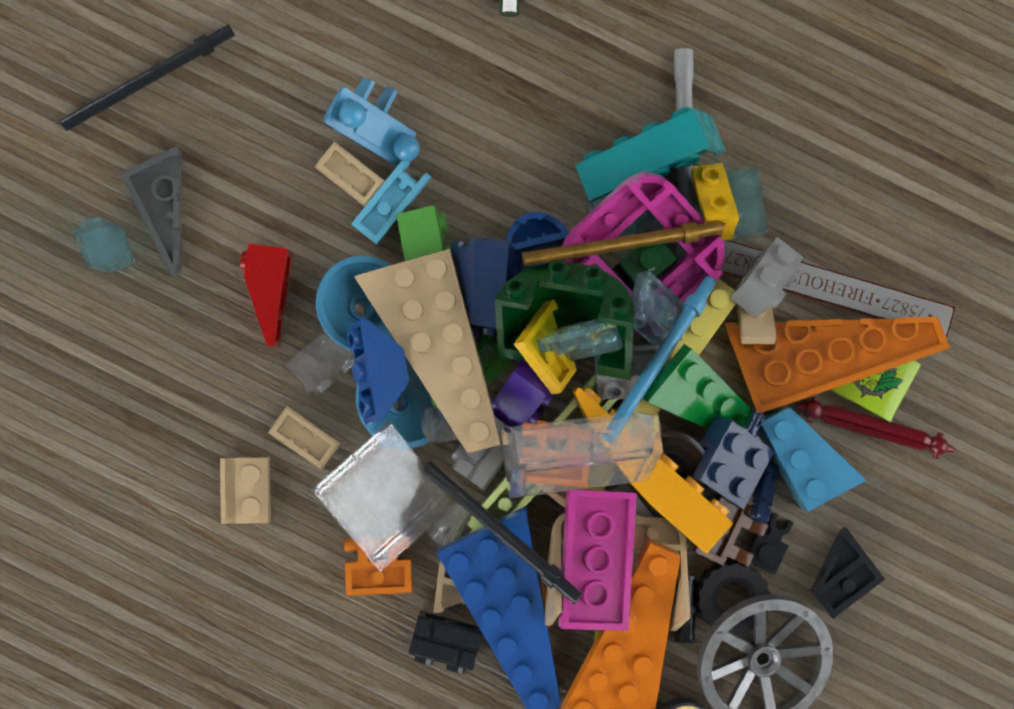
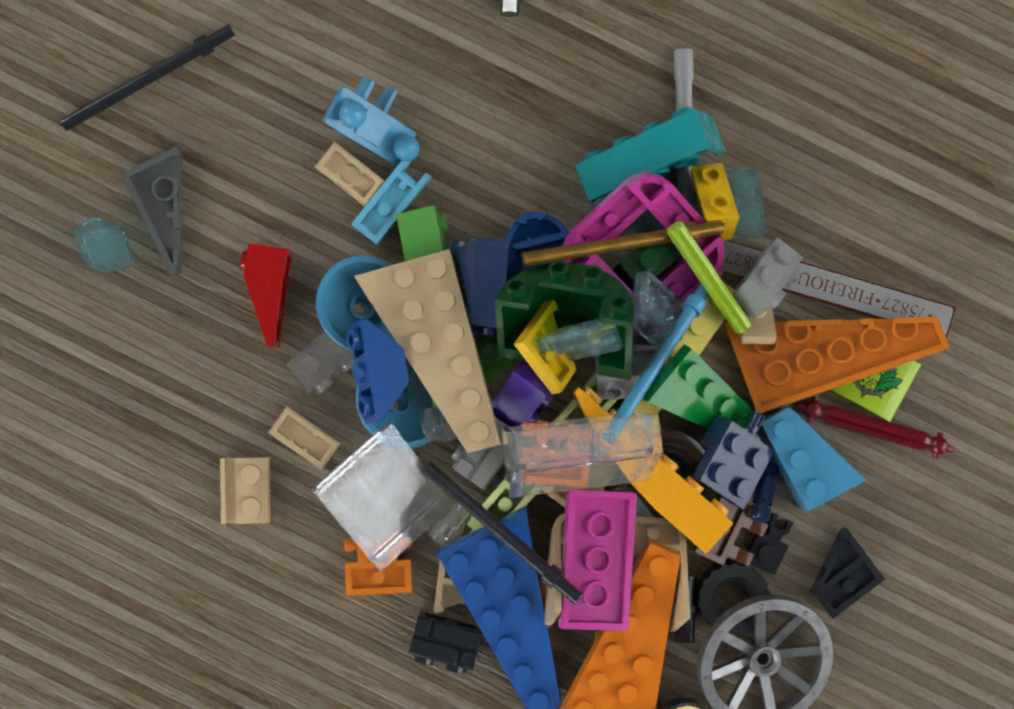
(708, 277): none -> lime axle

